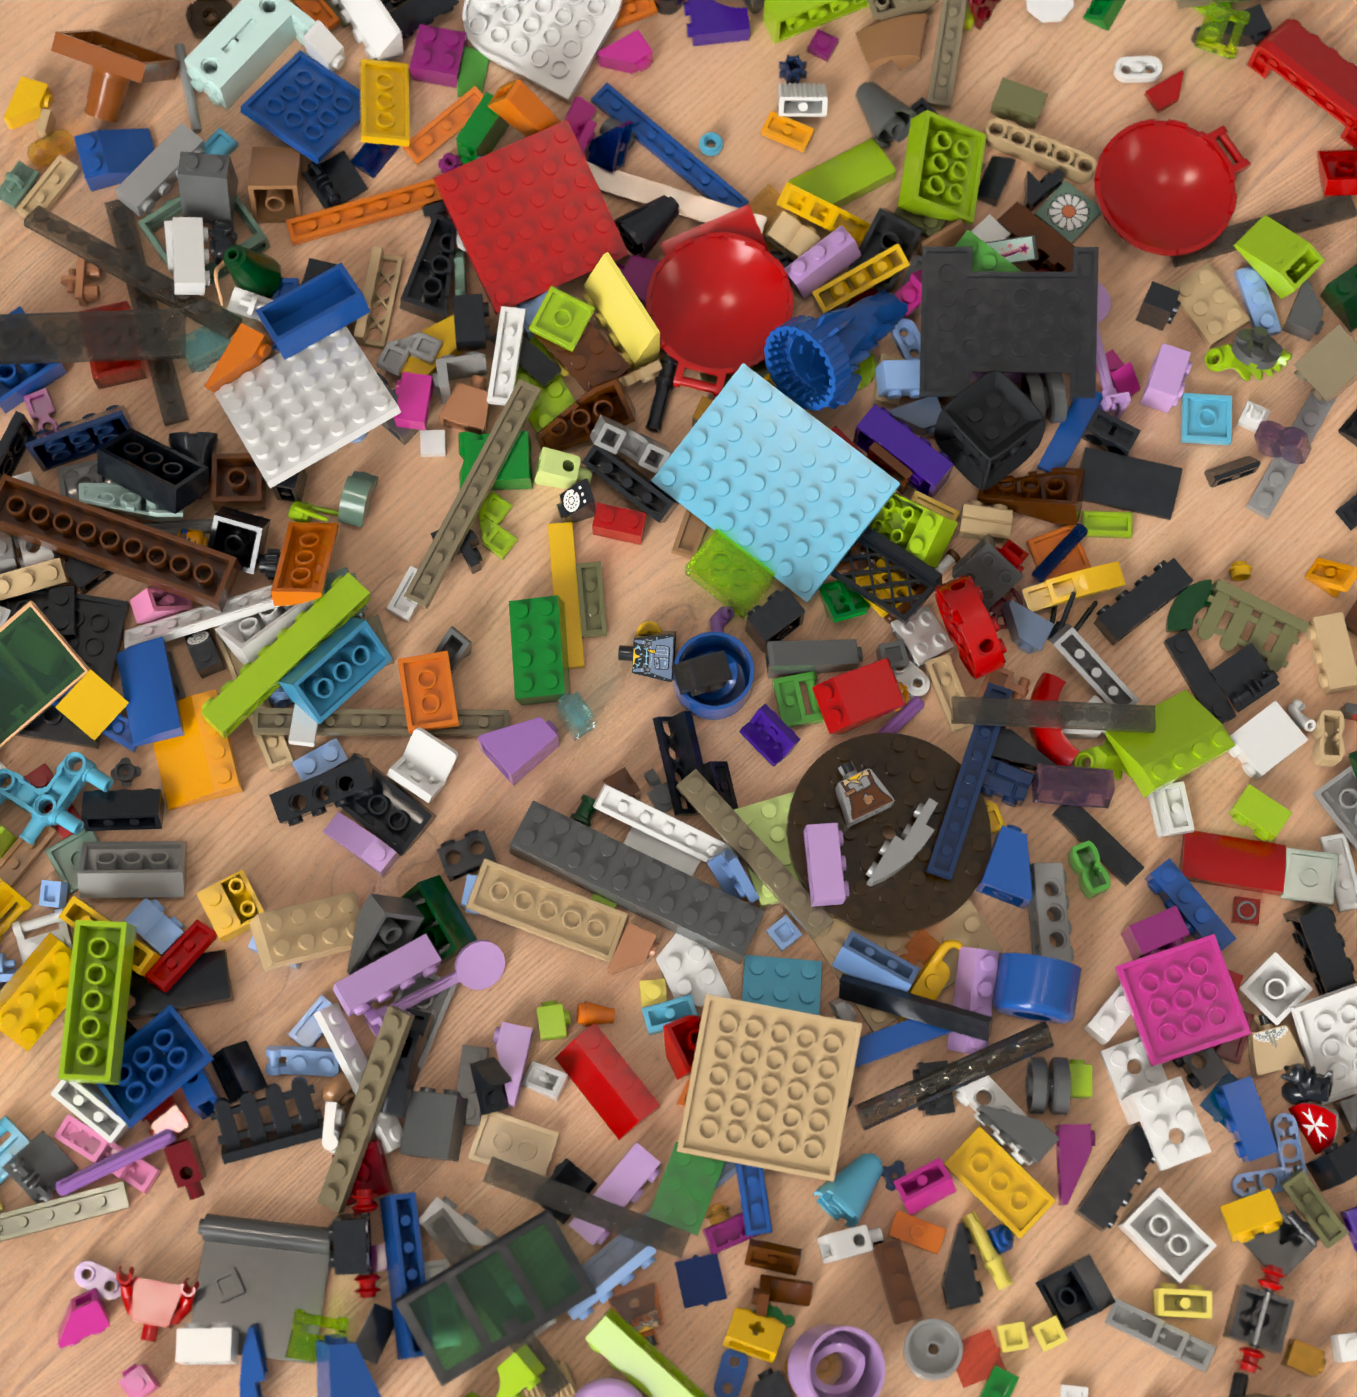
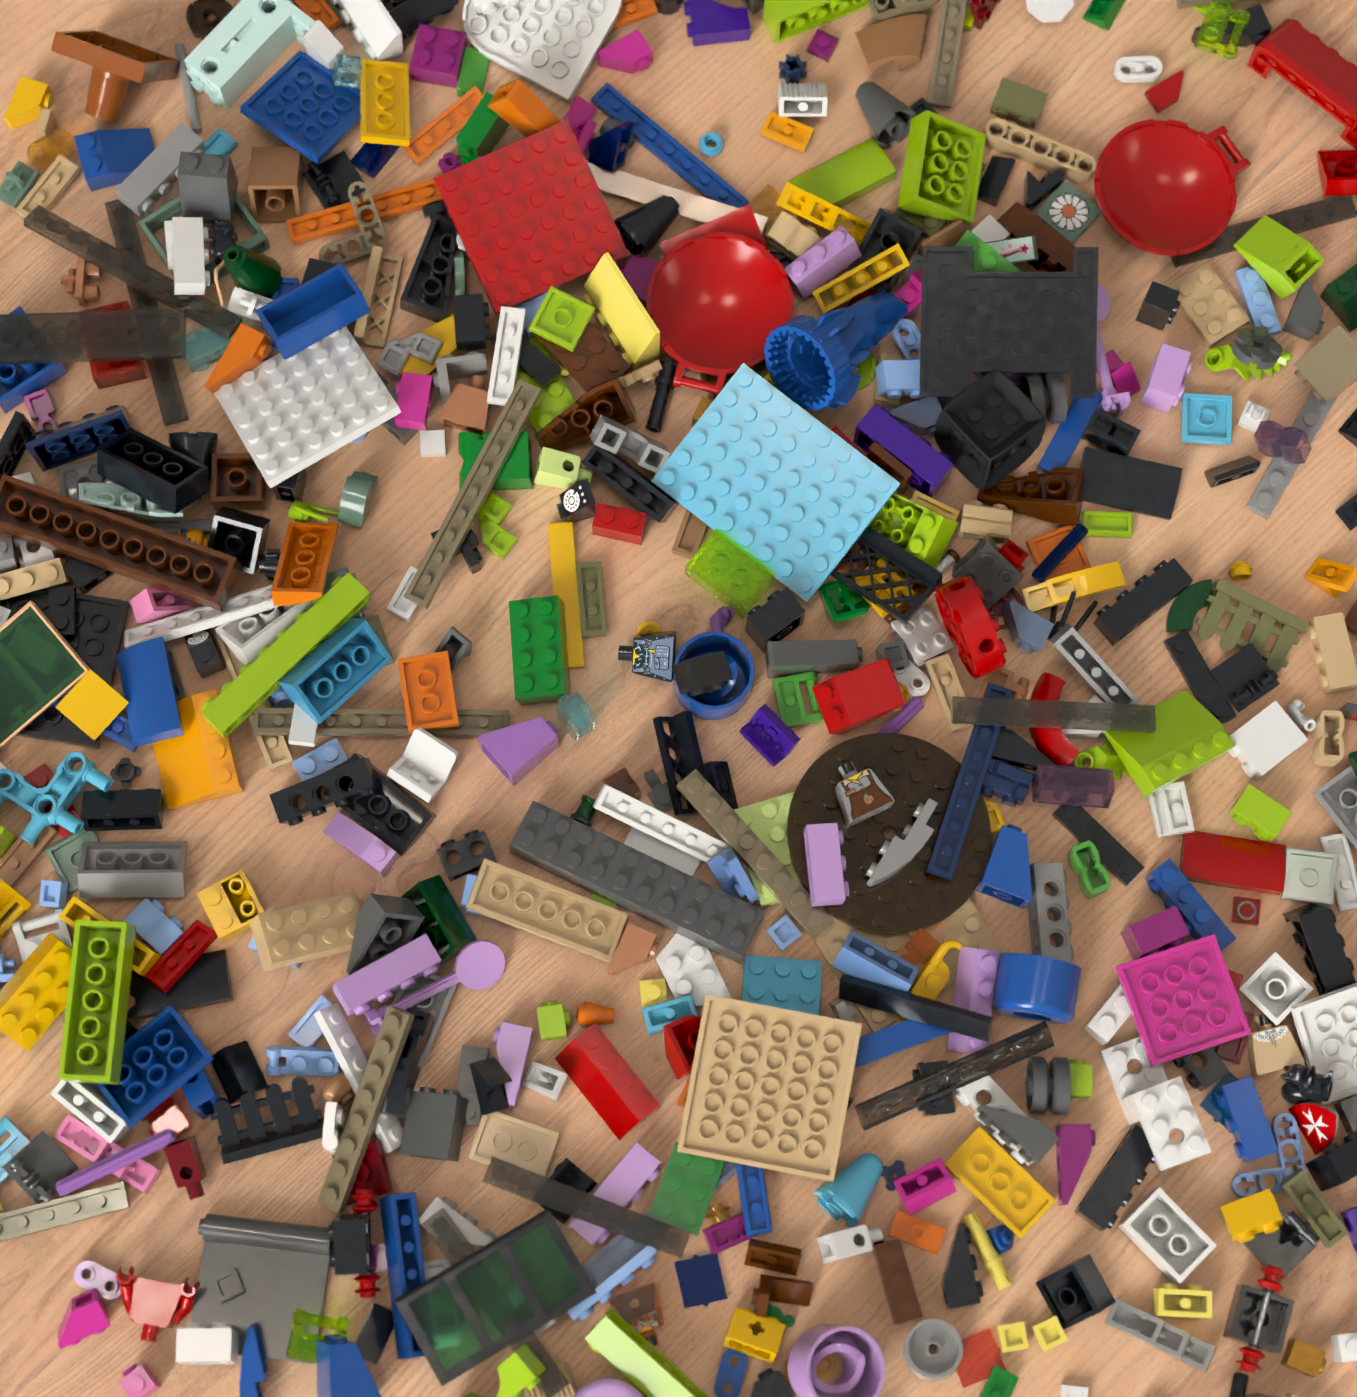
(347, 71): none -> clear light blue plate
(361, 237): none -> dark tan beam

